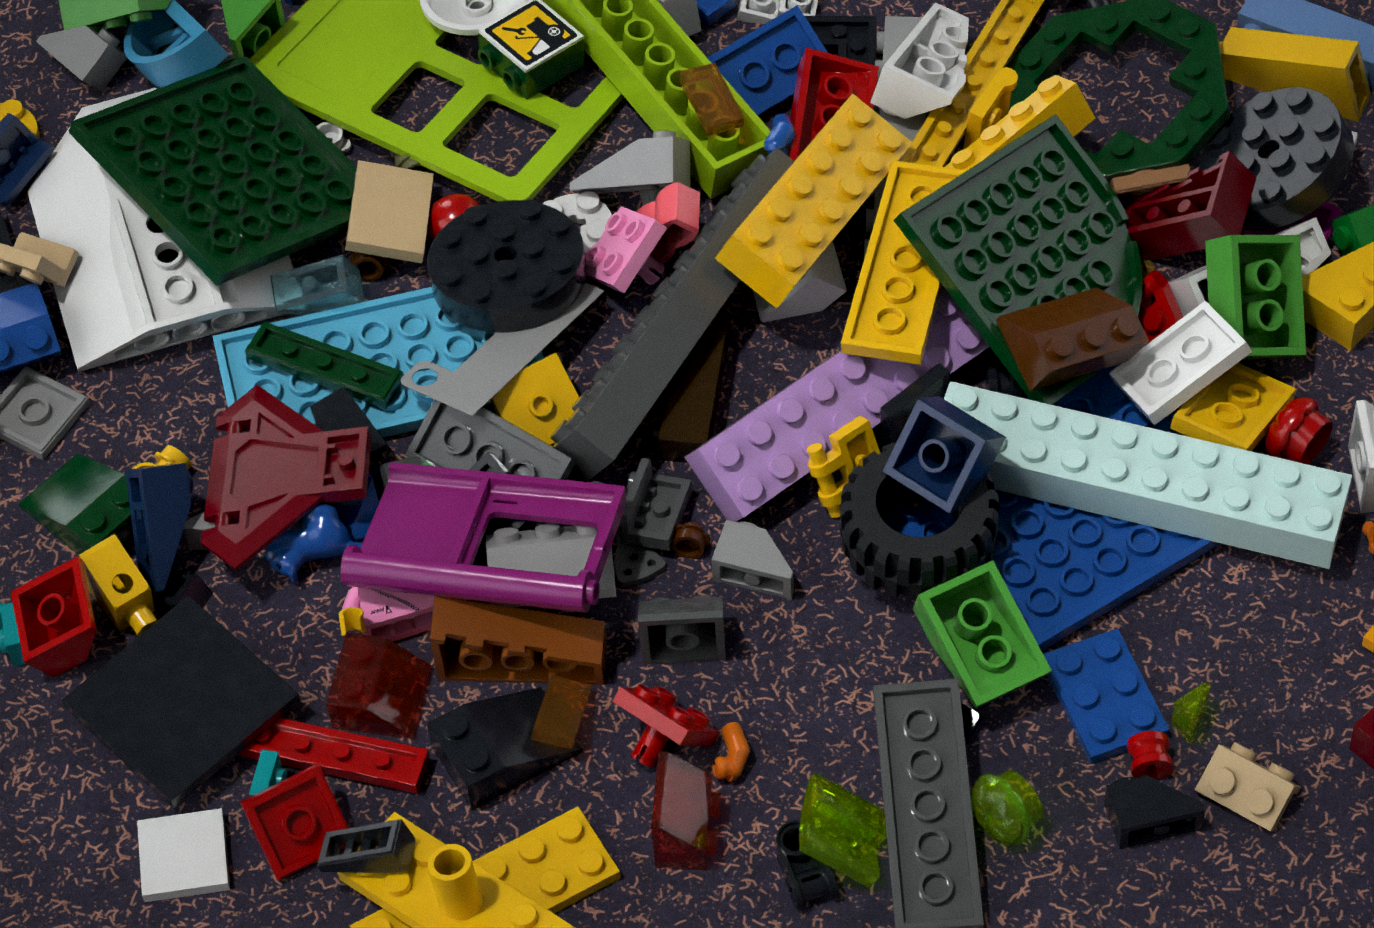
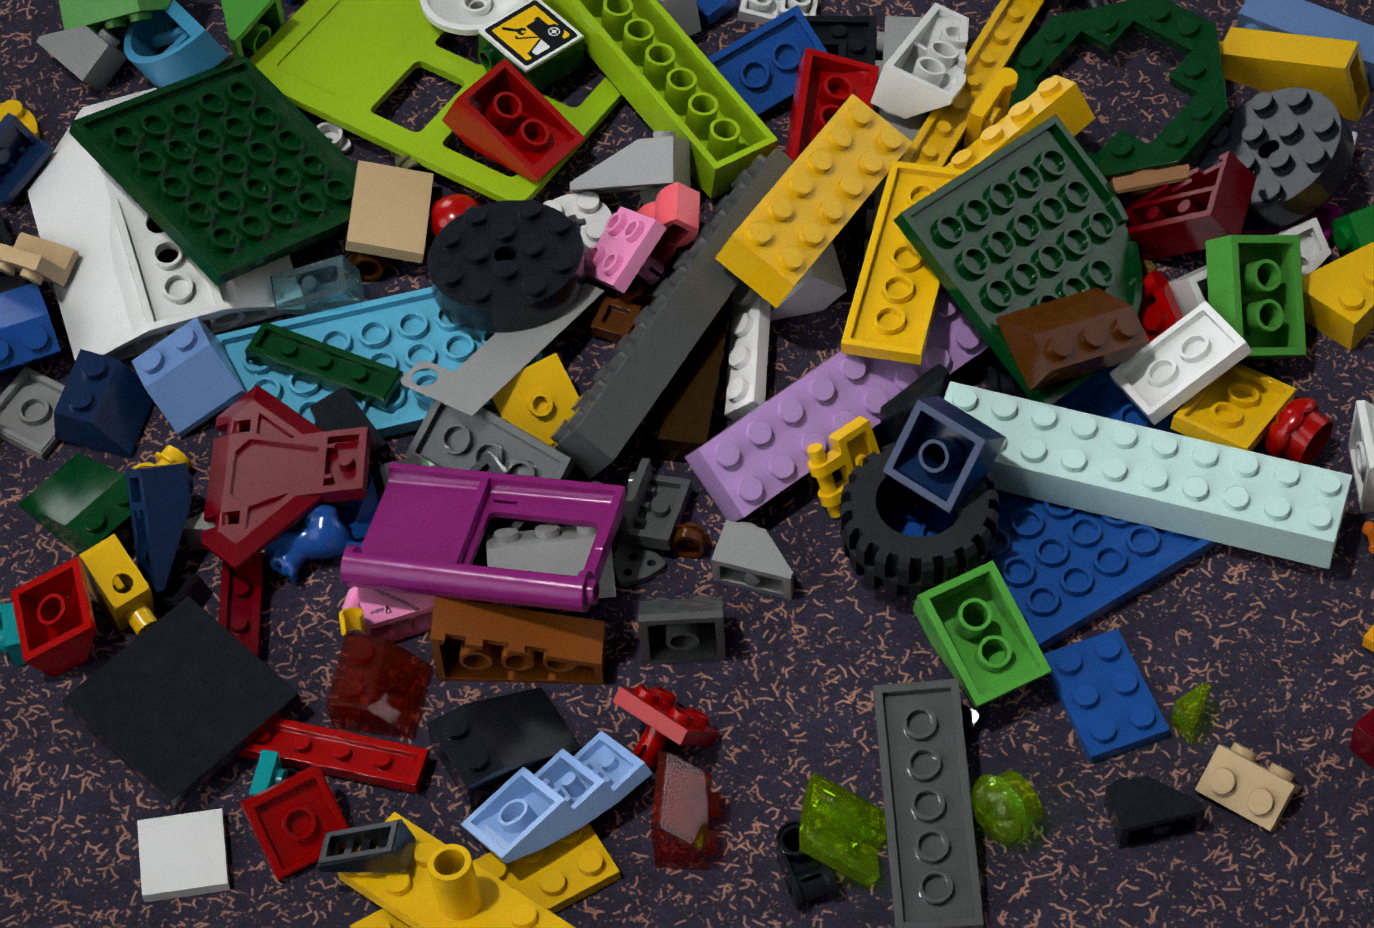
(102, 405): none -> dark blue slope
(189, 376): none -> medium blue slope
(243, 601): none -> dark red plate
(512, 123): none -> red slope
(557, 799): none -> light blue slope
(561, 712): clear orange tile -> none
(617, 315): none -> reddish brown plate
(711, 99): clear orange tile -> none
(738, 752): orange arm -> none
(747, 352): none -> white plate
(780, 135): blue arm -> none
(1150, 755): red wheel -> none

